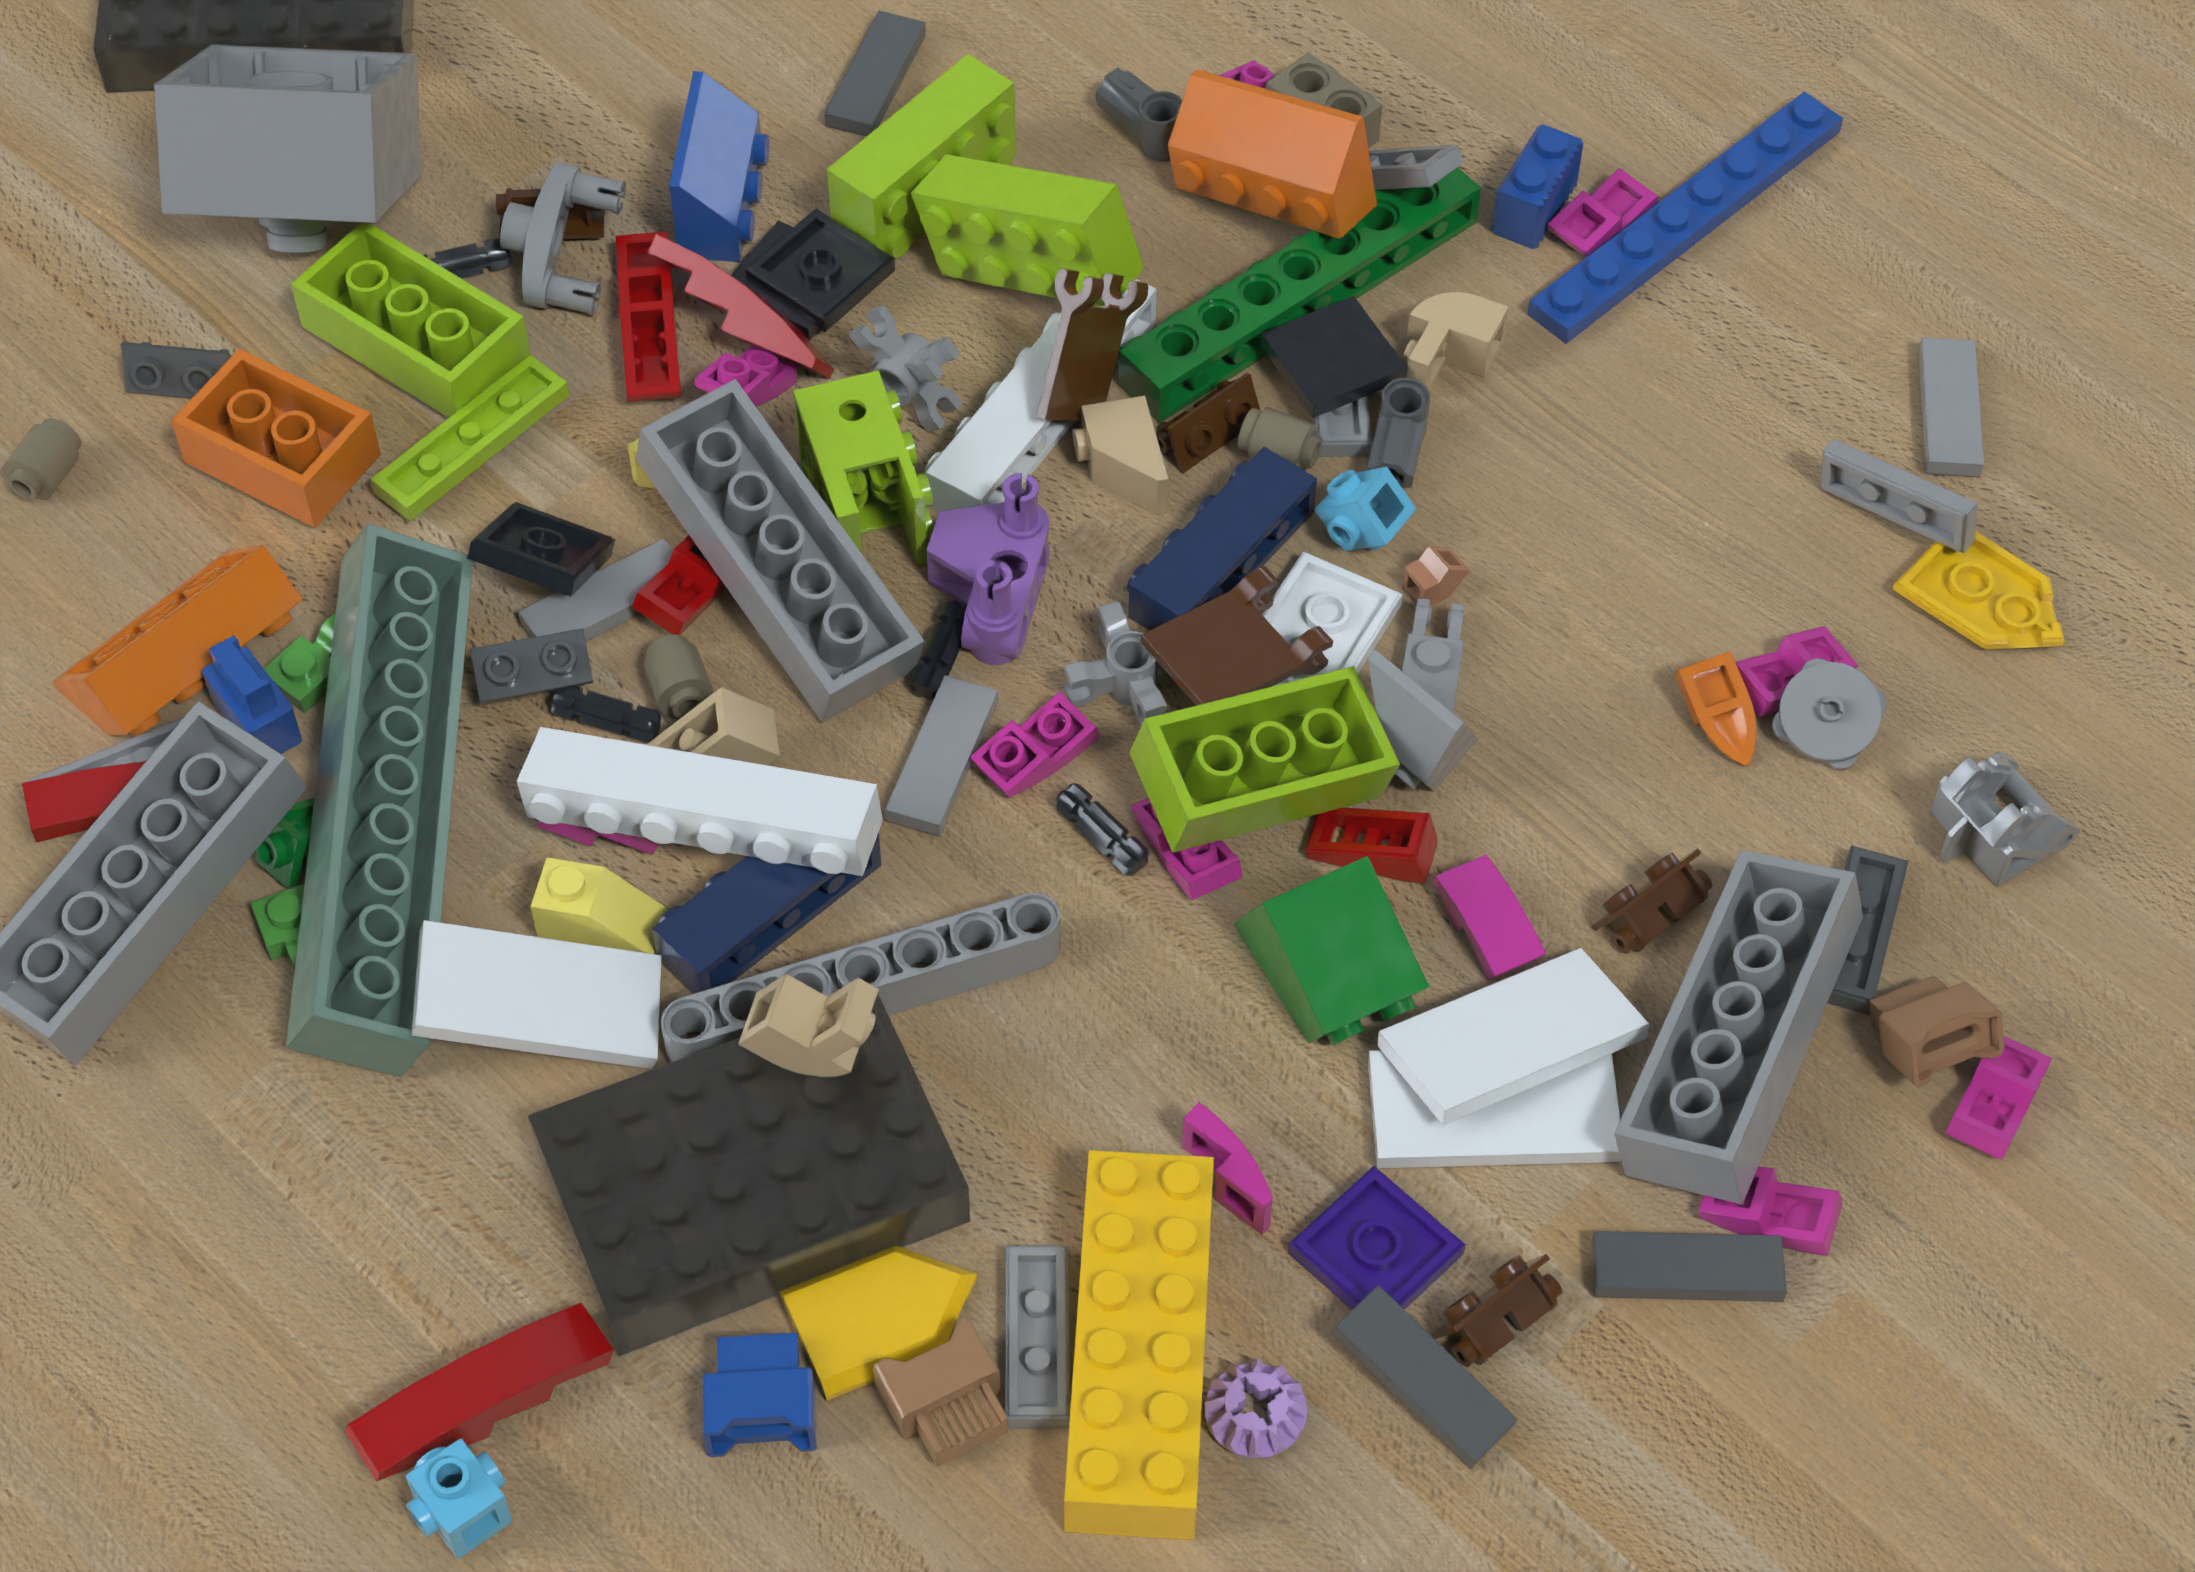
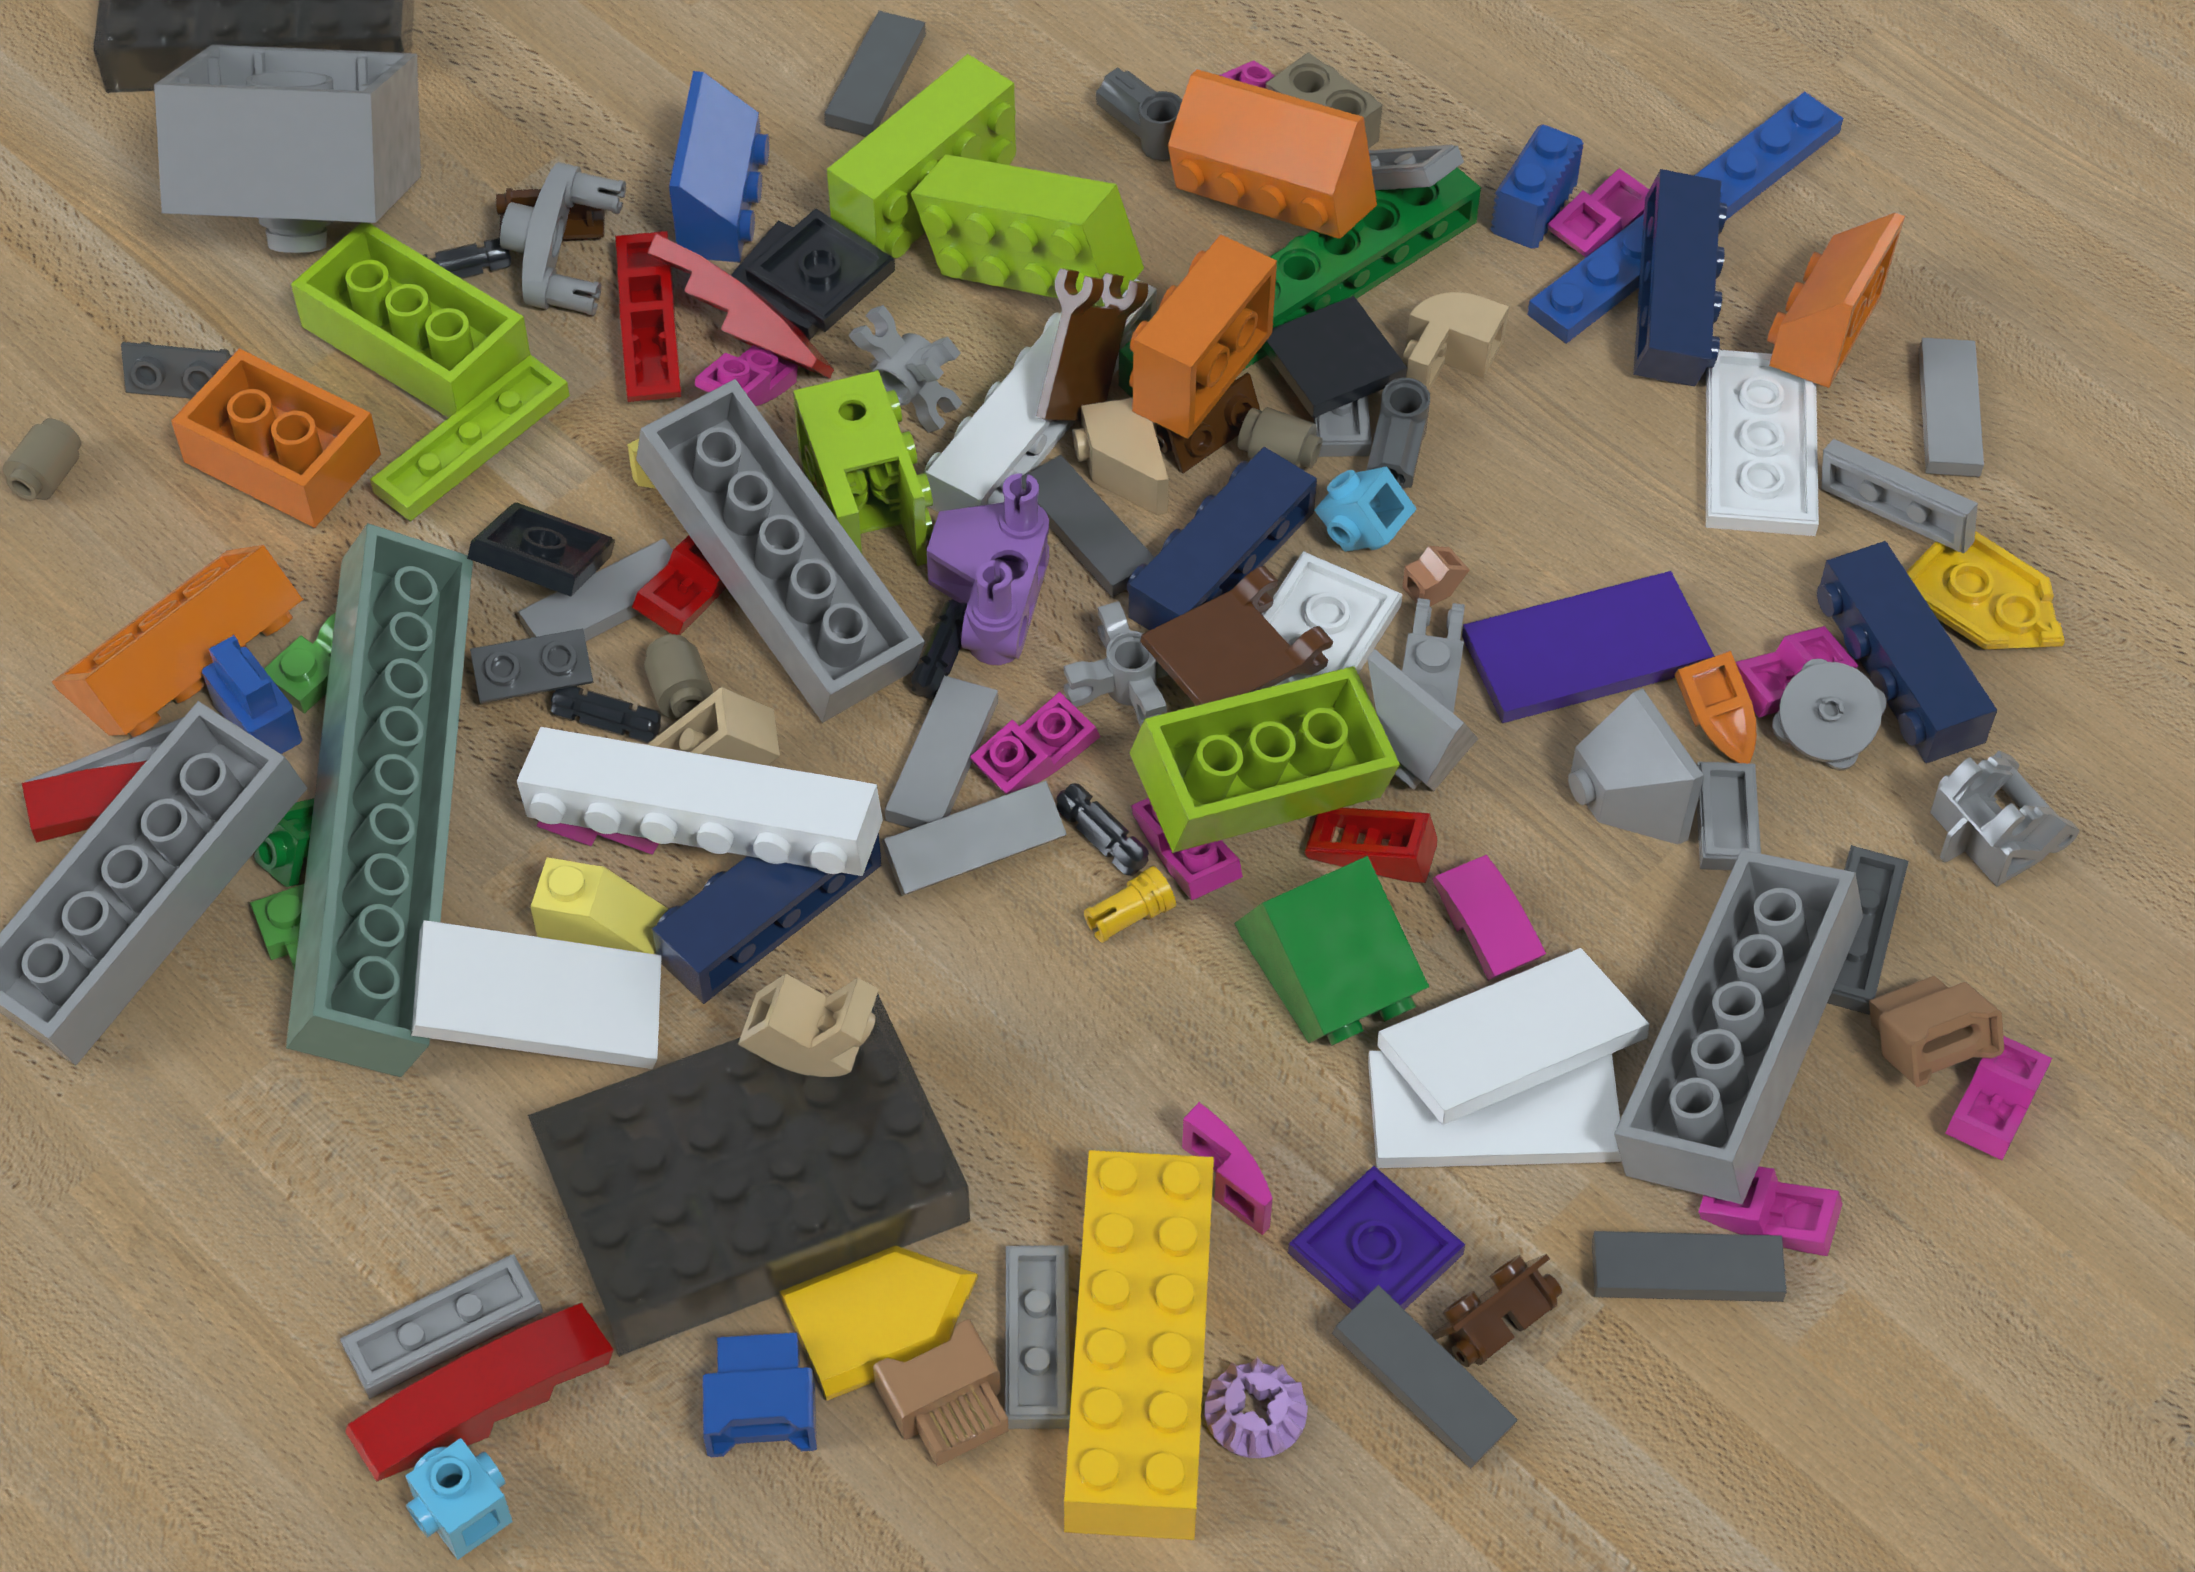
(441, 1326): none -> light grey tile
(888, 964): light grey beam -> none
(973, 838): none -> light grey tile
(1088, 525): none -> dark grey tile
(1142, 898): none -> yellow pin
(1202, 335): none -> orange brick
(1585, 646): none -> dark purple tile
(1635, 913): reddish brown hinge -> none
(1637, 773): none -> light grey slope
(1679, 278): none -> dark blue brick
(1727, 814): none -> light grey tile
(1760, 447): none -> white tile
(1834, 301): none -> orange slope
(1906, 652): none -> dark blue brick

